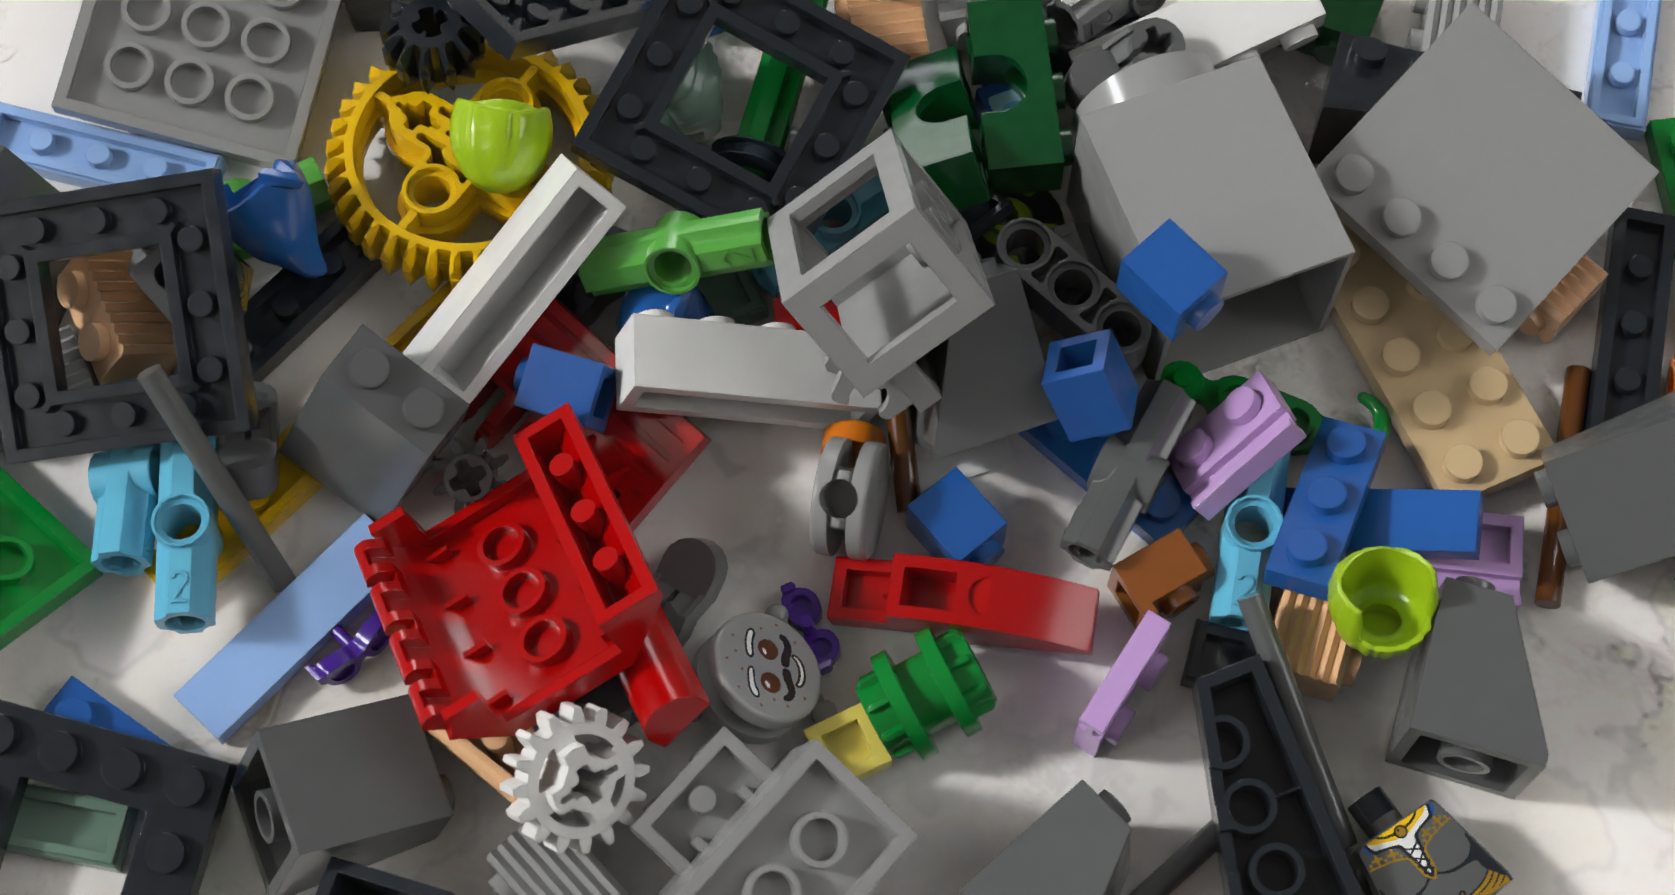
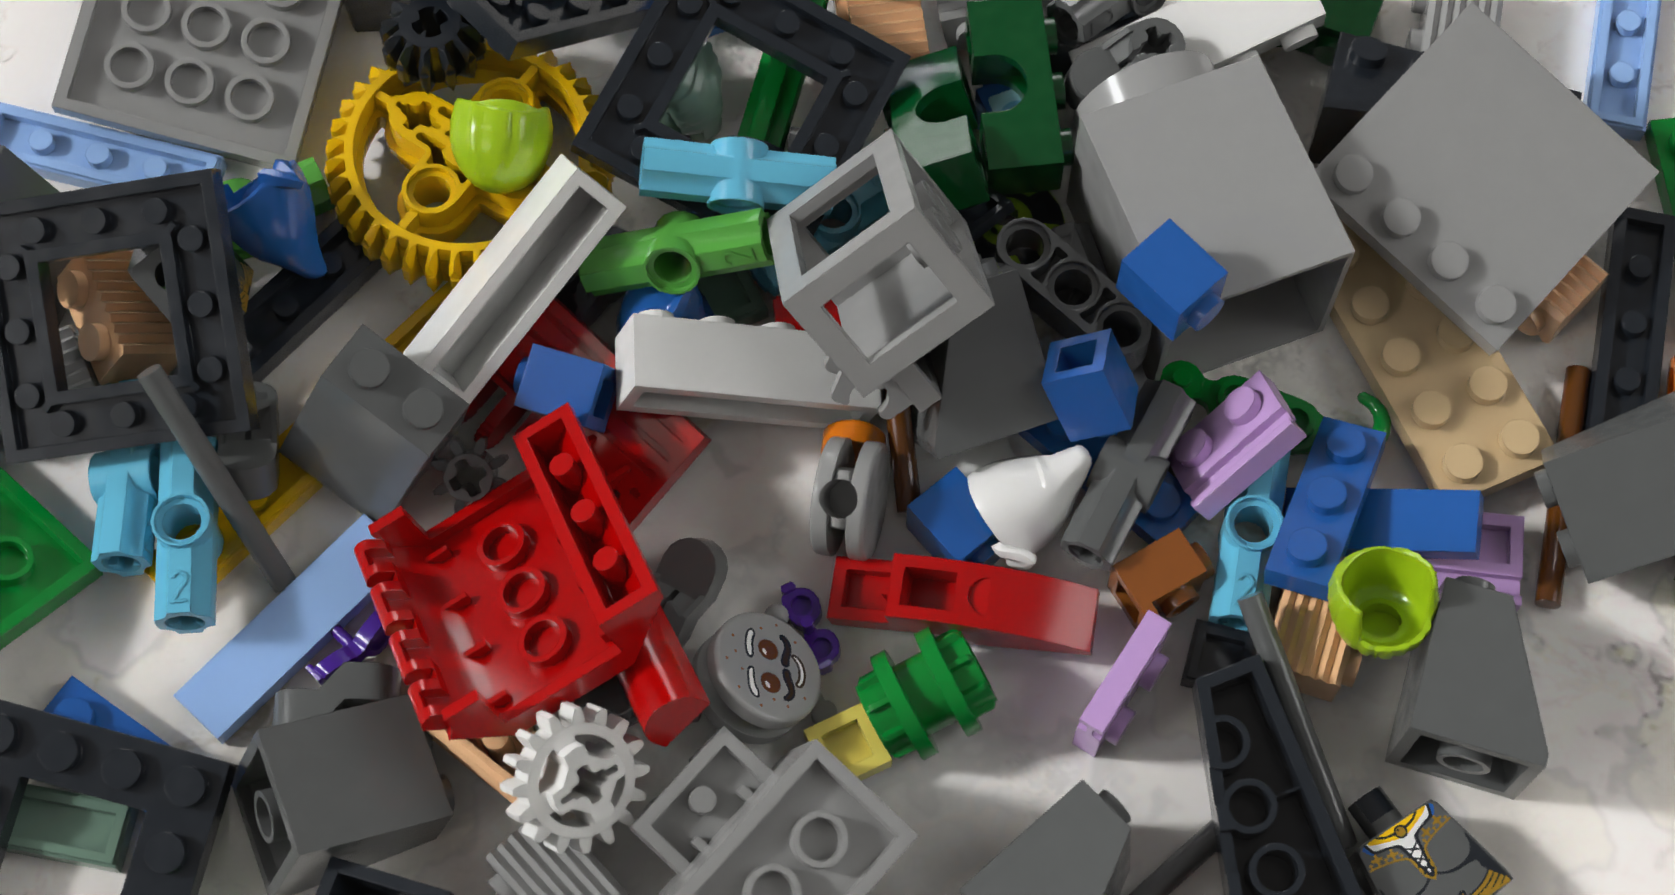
(347, 687): none -> dark grey piece
(728, 173): none -> medium azure piece
(1028, 500): none -> white hat

